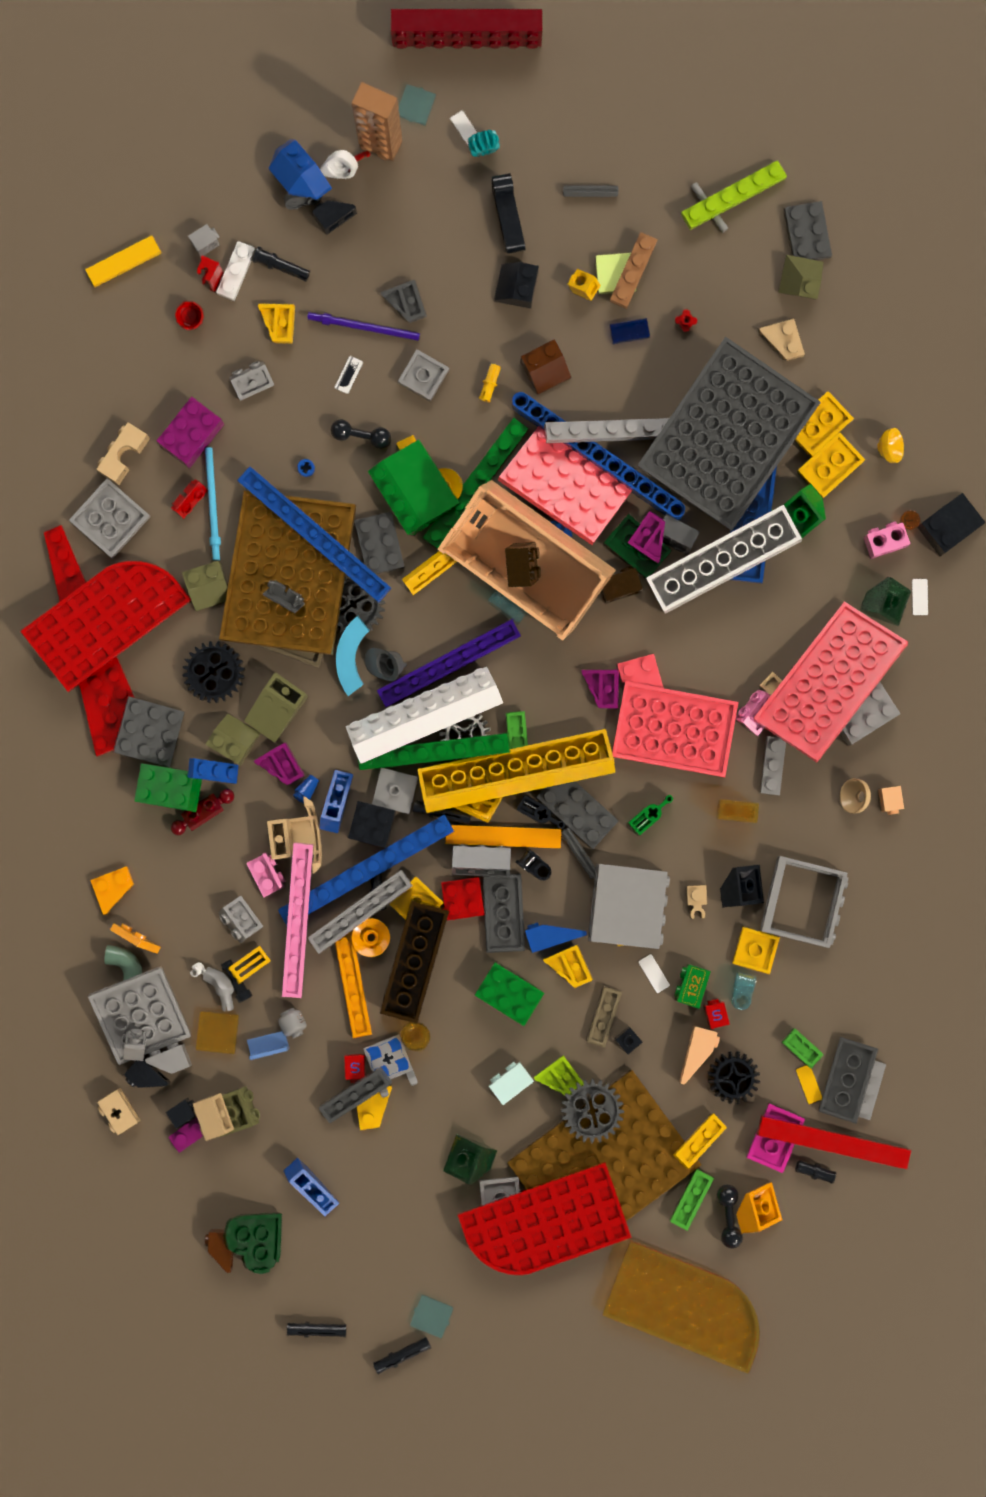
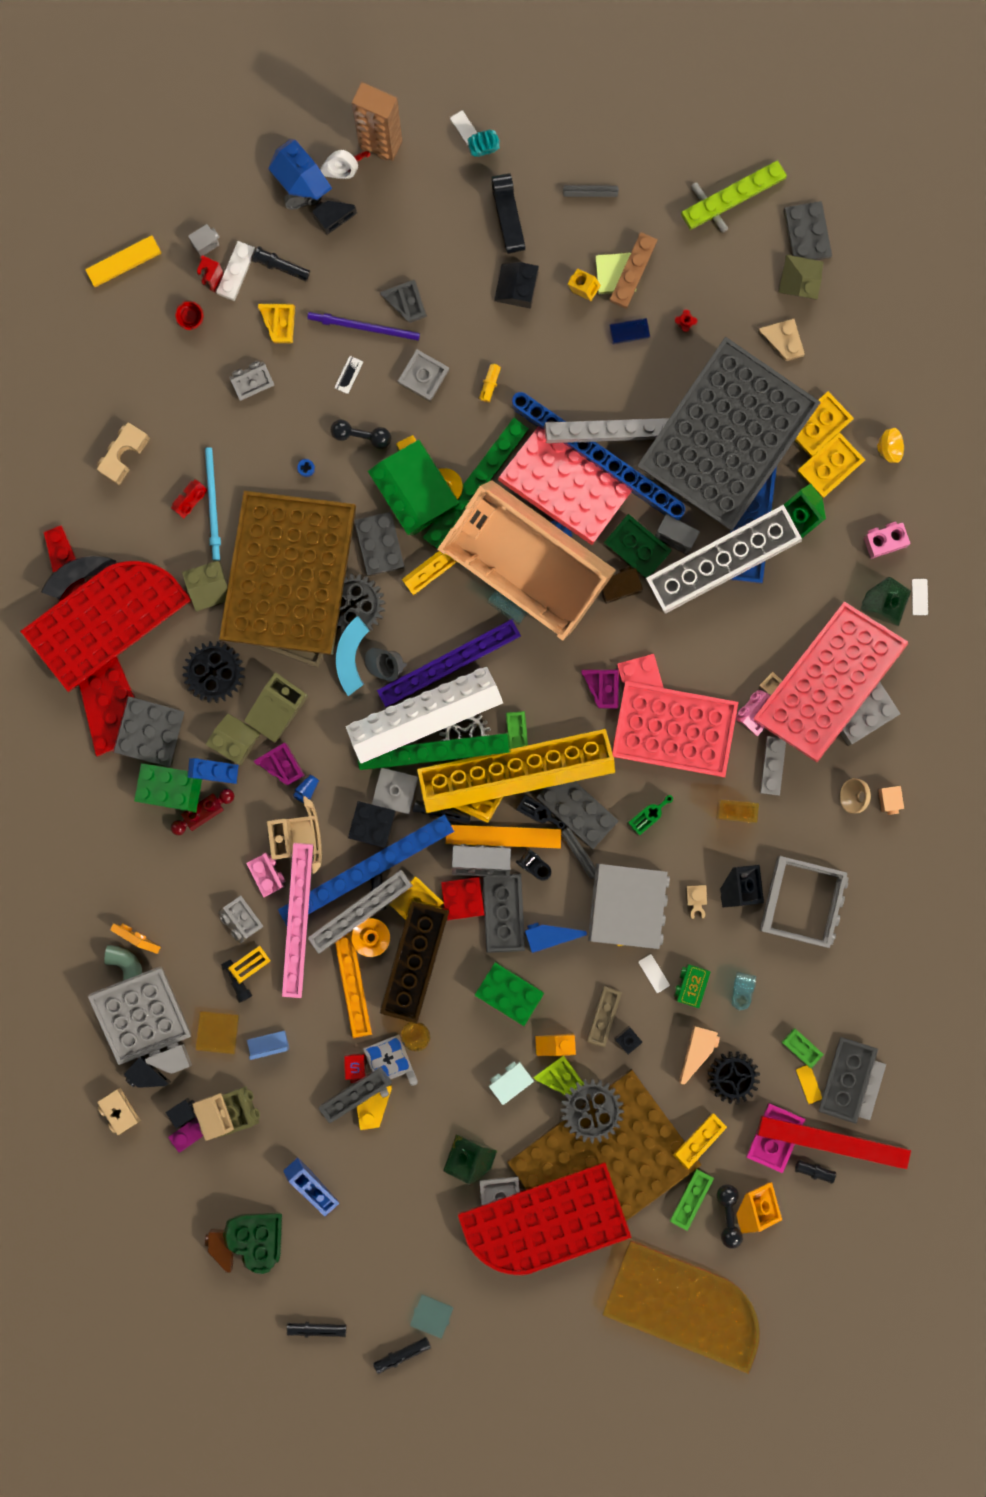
(74, 570): none -> black tile
(109, 518): light grey plate -> none
(112, 887): light orange wing -> none
(135, 1045): light grey slope -> none
(190, 432): magenta brick -> none
(220, 982): light grey arm -> none
(290, 600): dark grey hinge -> none
(292, 1023): light grey head -> none
(314, 534): blue plate -> none
(336, 801): blue slope -> none
(416, 104): clear light blue piece -> none
(466, 28): dark red brick -> none
(522, 564): dark brown brick -> none
(545, 366): reddish brown slope -> none
(555, 1045): none -> light orange slope
(570, 966): yellow wing -> none
(649, 536): magenta wing -> none
(716, 1013): red brick -> none
(755, 950): yellow tile -> none
(910, 520): clear orange tile -> none
(951, 524): black slope -> none

